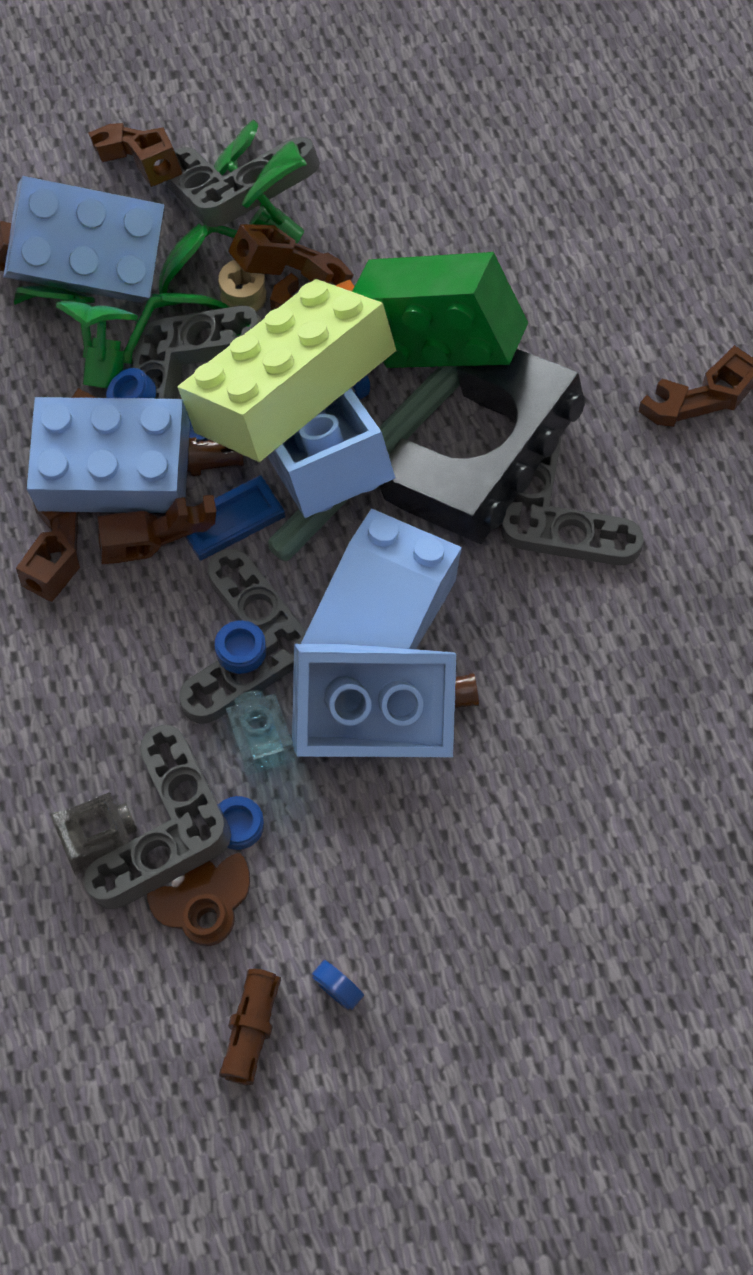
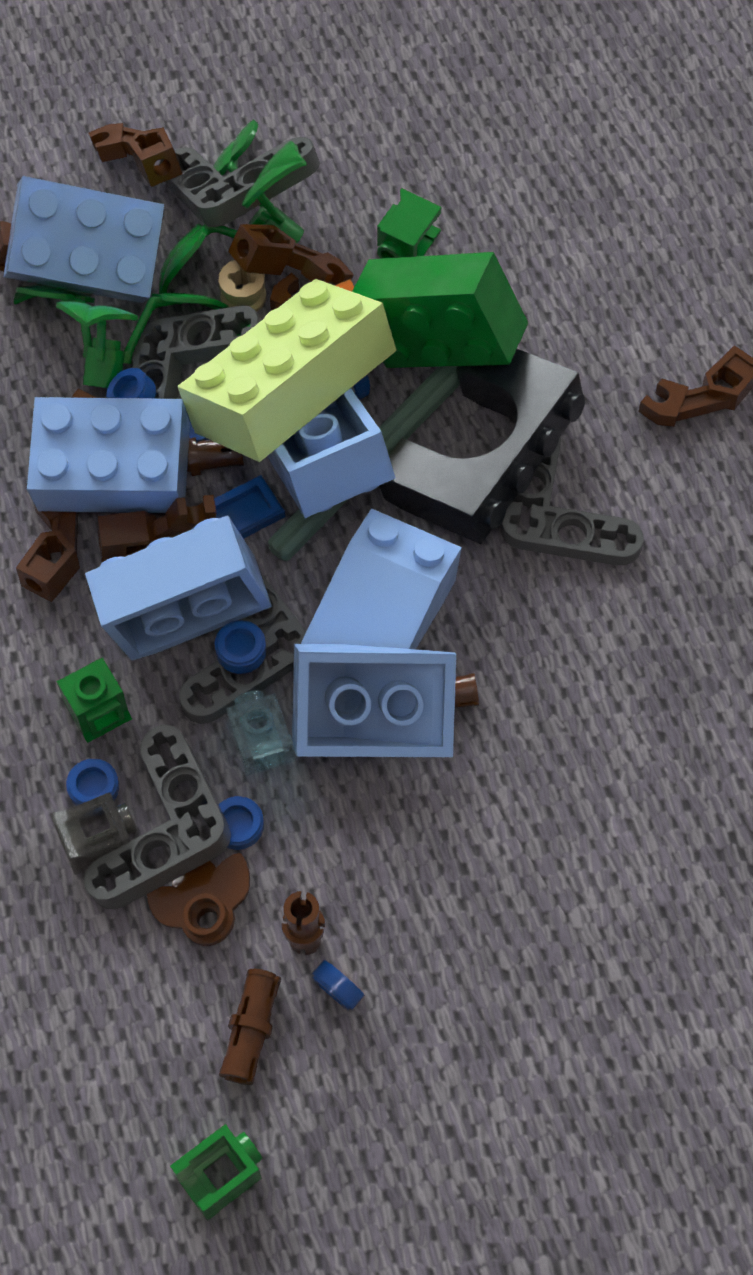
(90, 780): none -> blue tile
(94, 700): none -> green window
(178, 588): none -> light blue brick
(191, 1167): none -> green window
(303, 923): none -> reddish brown pin
(408, 227): none -> green window

